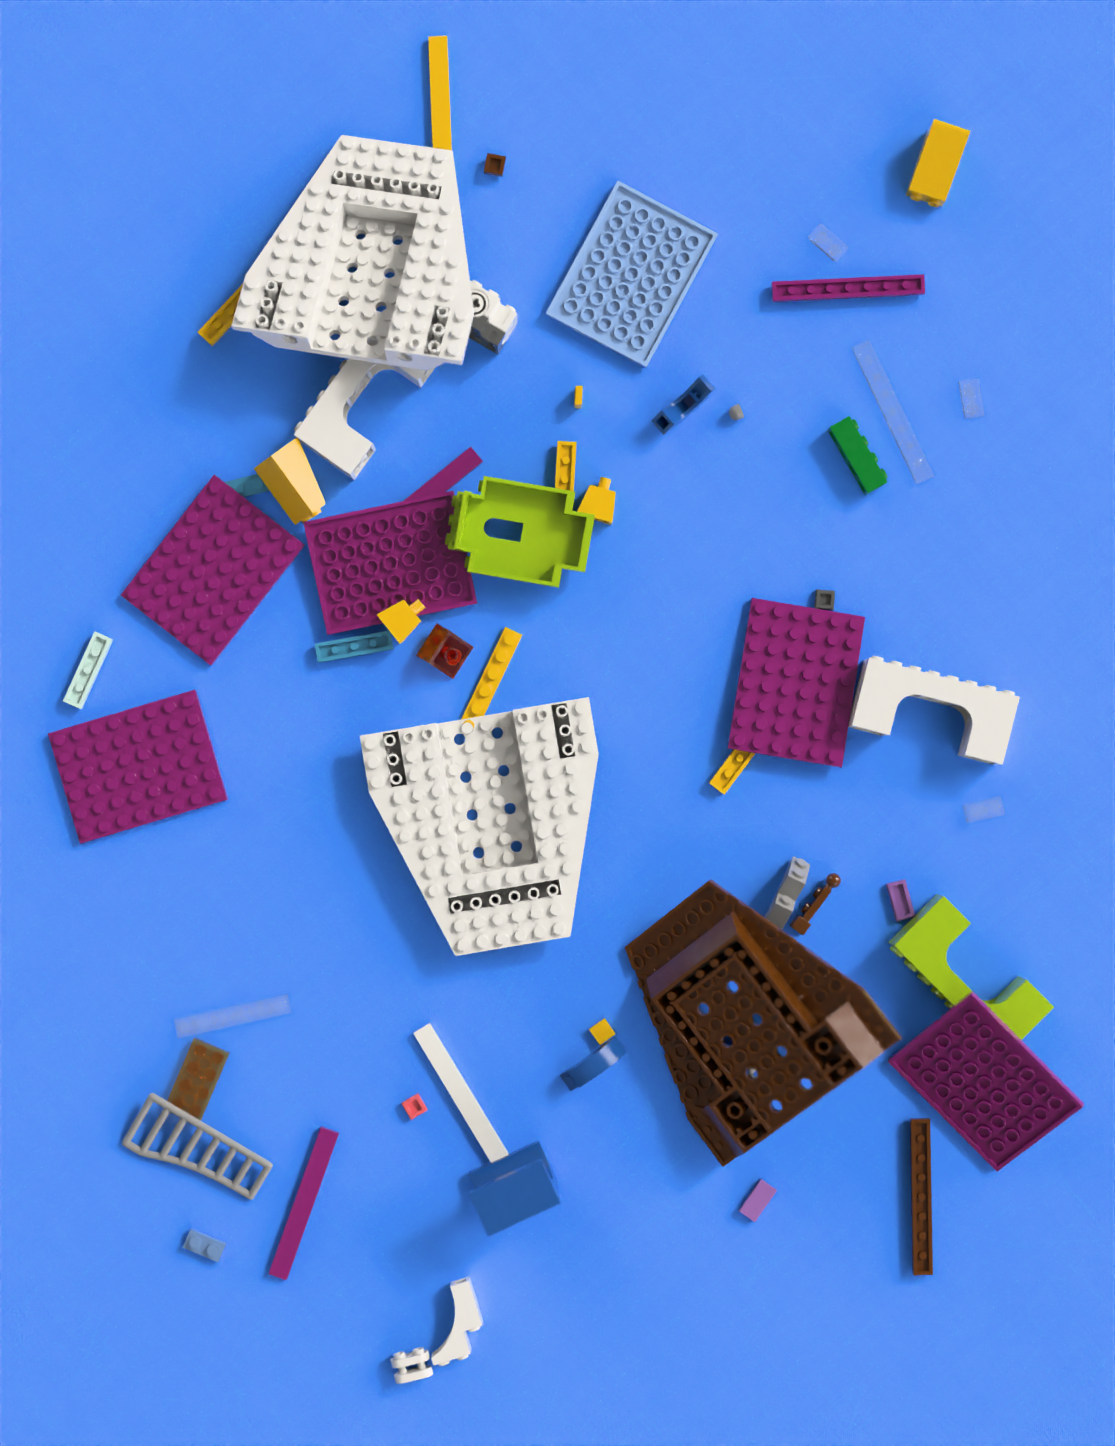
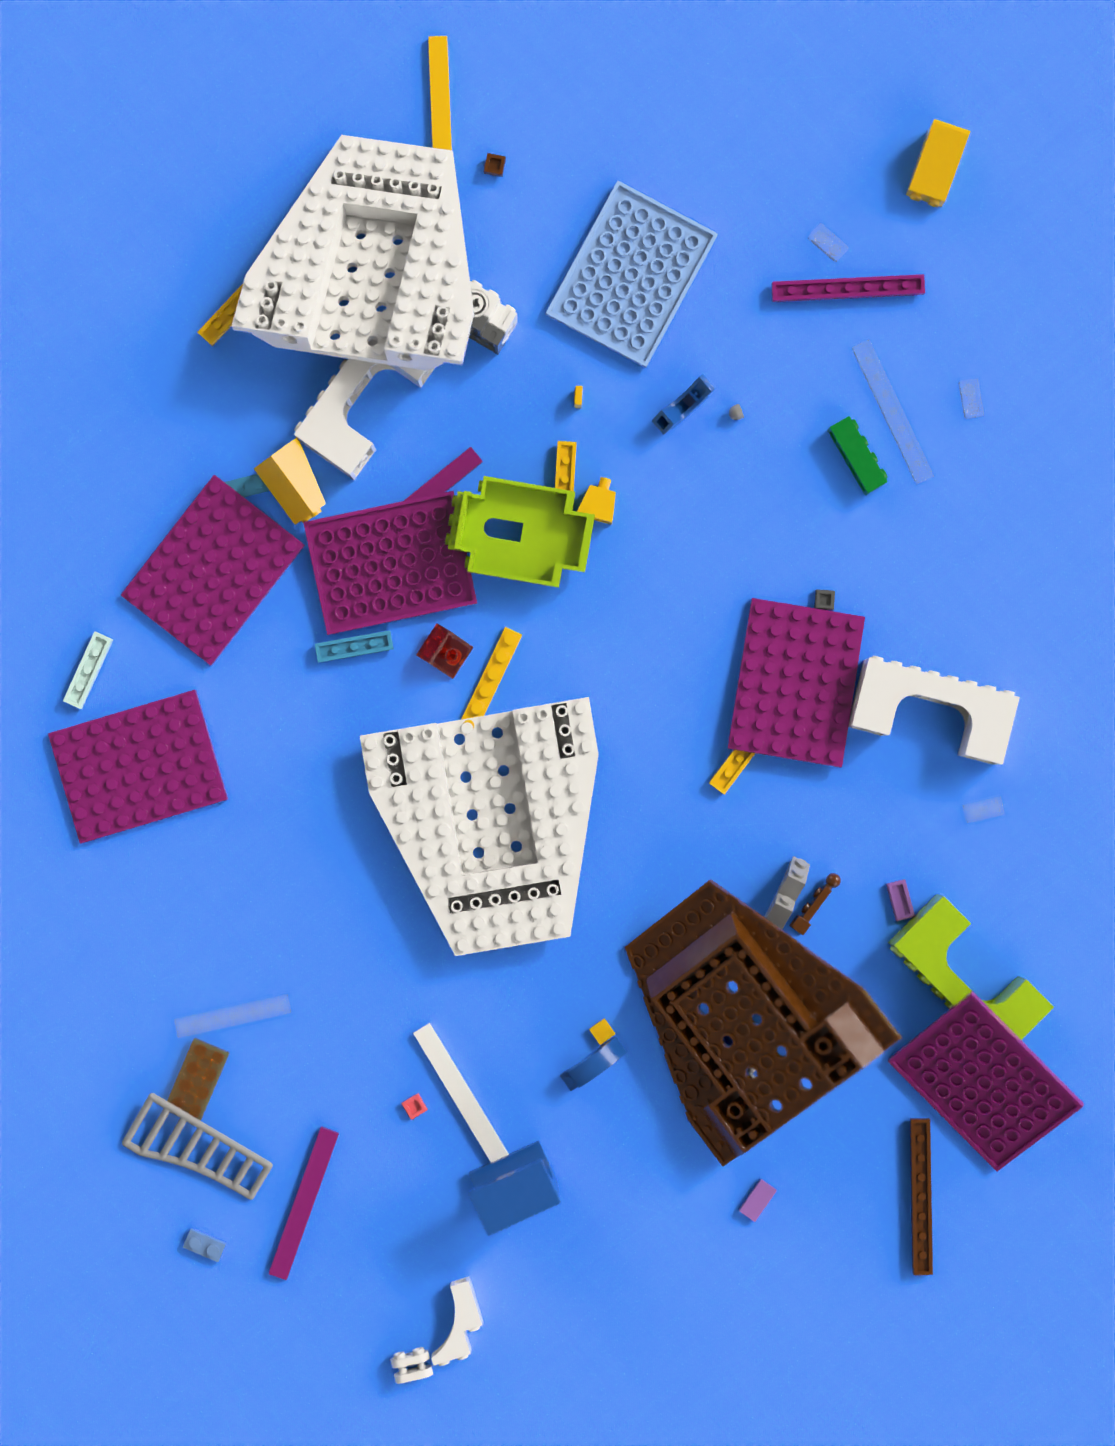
(401, 619): yellow torso -> none

